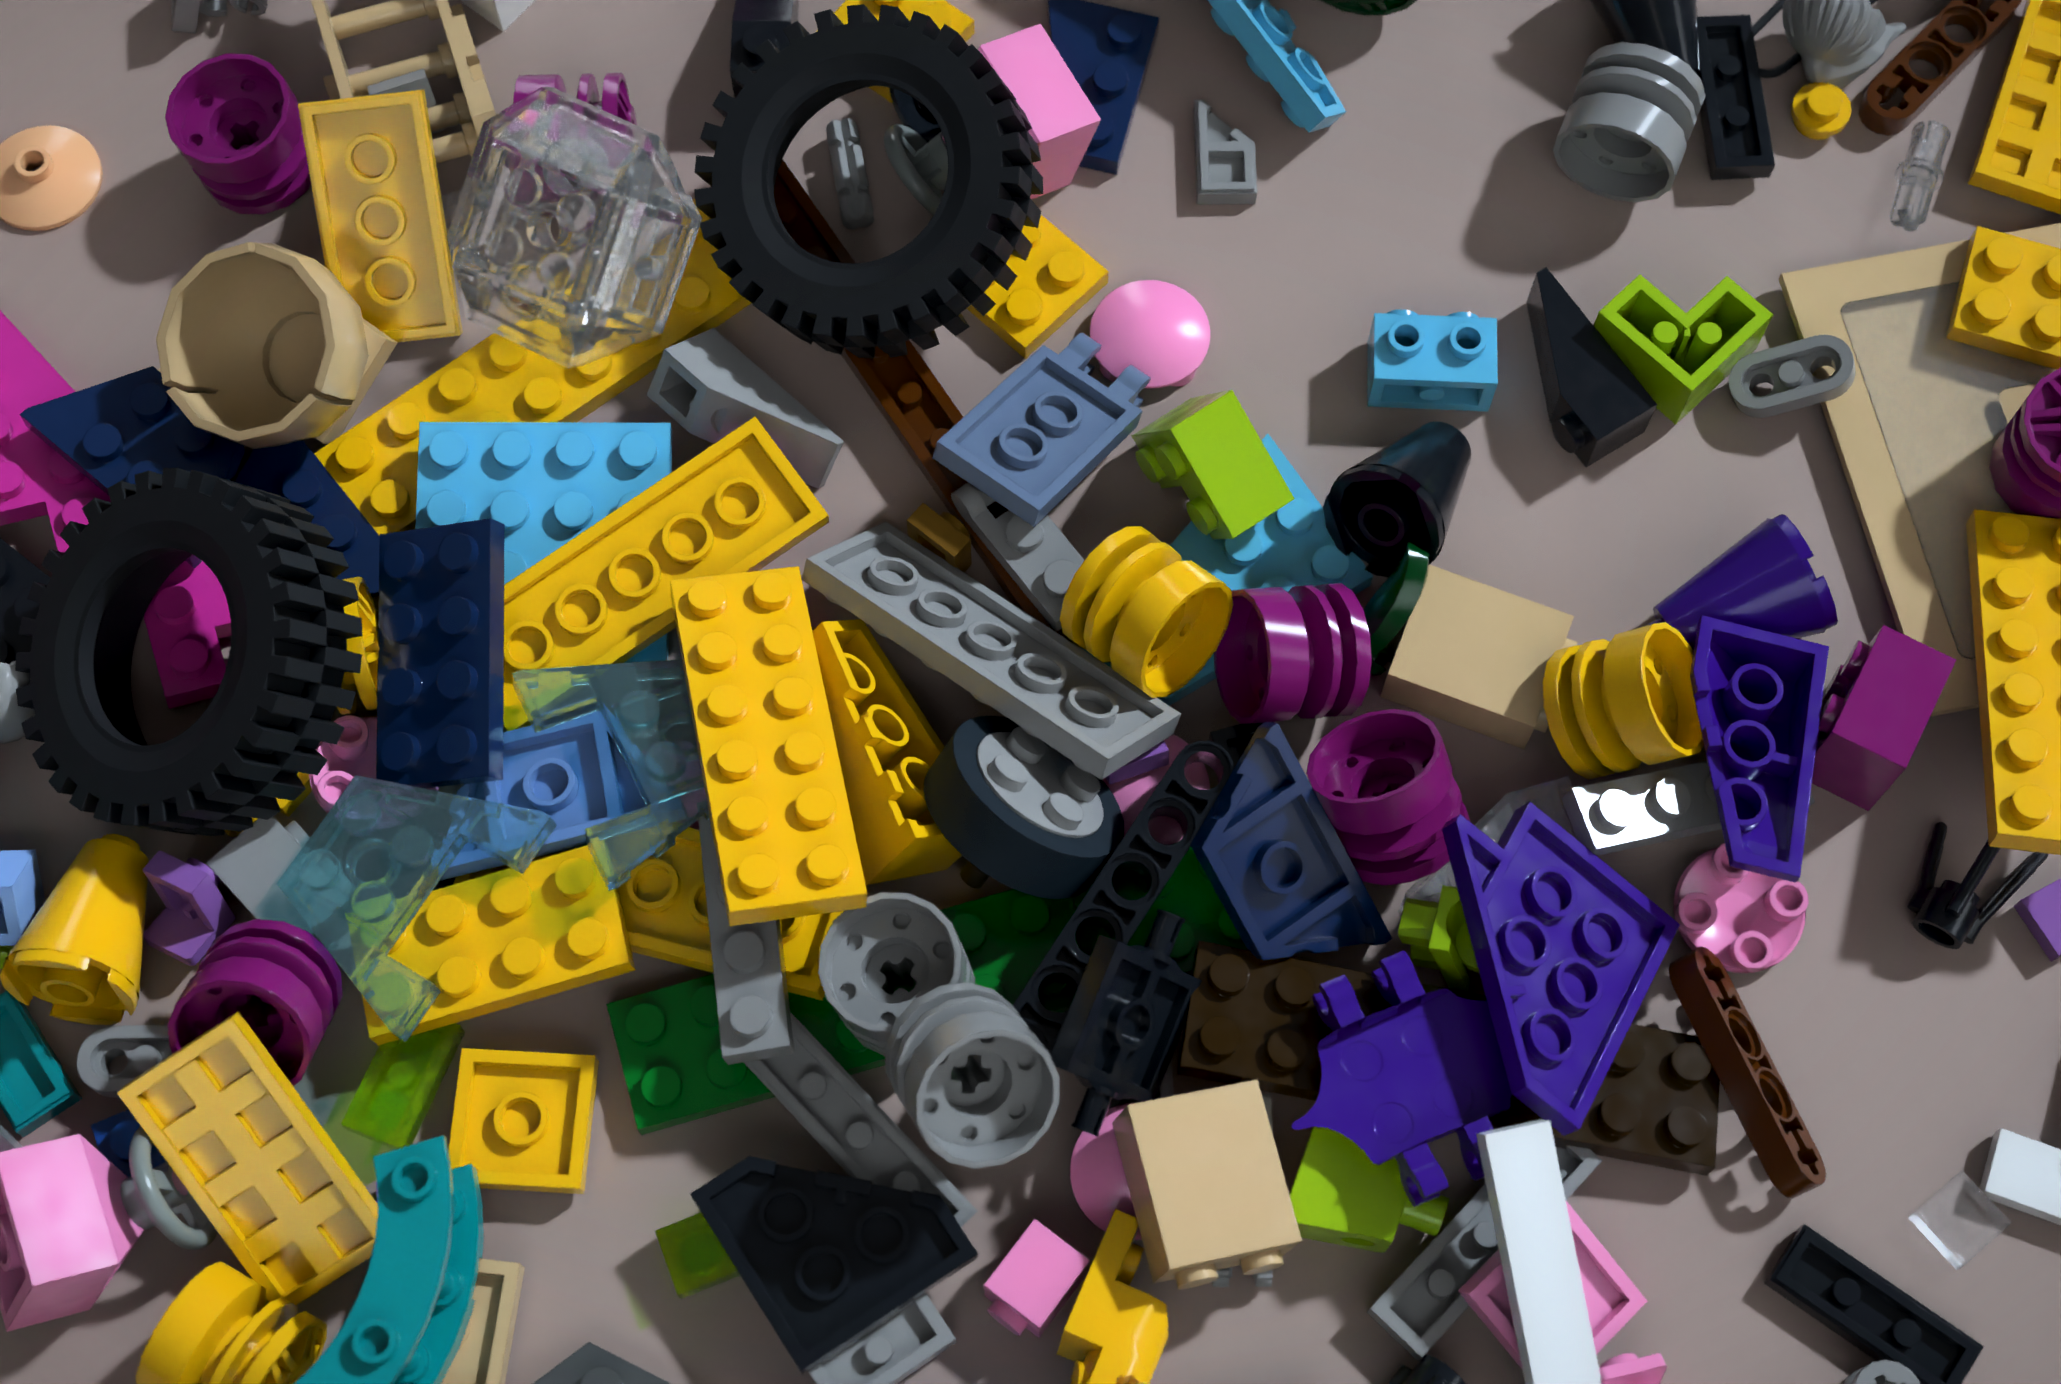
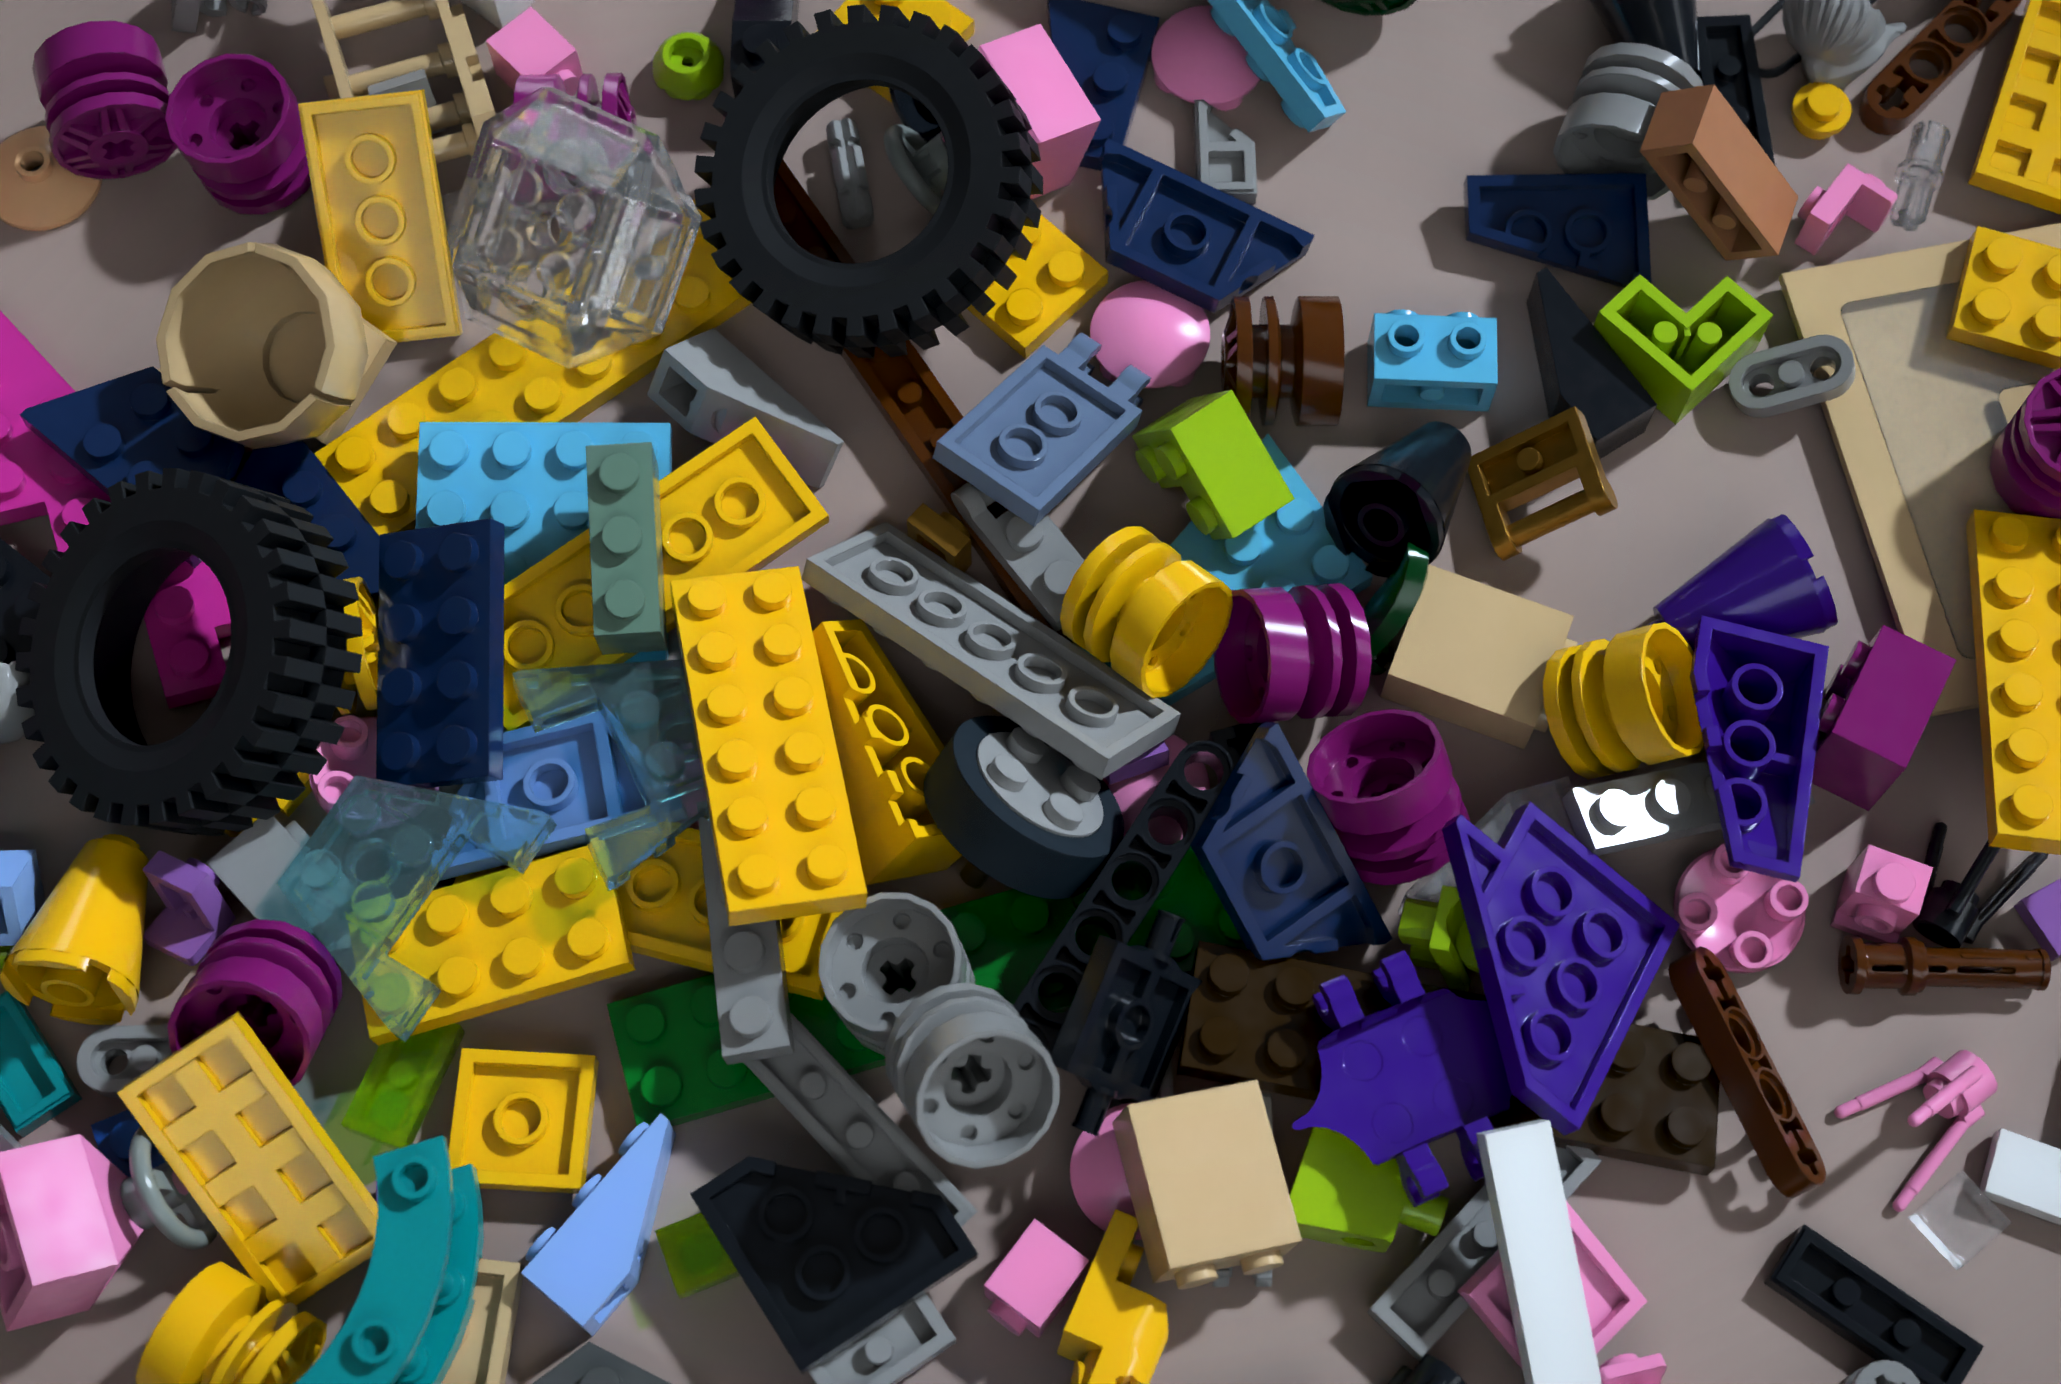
(104, 99): none -> magenta wheel
(533, 48): none -> bright pink brick
(603, 1245): none -> light blue slope
(626, 548): none -> sand green brick
(688, 81): none -> lime plate
(1189, 232): none -> dark blue wing
(1201, 60): none -> bright pink dish
(1286, 360): none -> reddish brown wheel
(1532, 466): none -> pearl gold plate
(1565, 221): none -> dark blue wing
(1719, 173): none -> nougat brick
(1851, 194): none -> bright pink bracket
(1880, 895): none -> bright pink brick
(1910, 971): none -> reddish brown pin
(1951, 1090): none -> bright pink plant

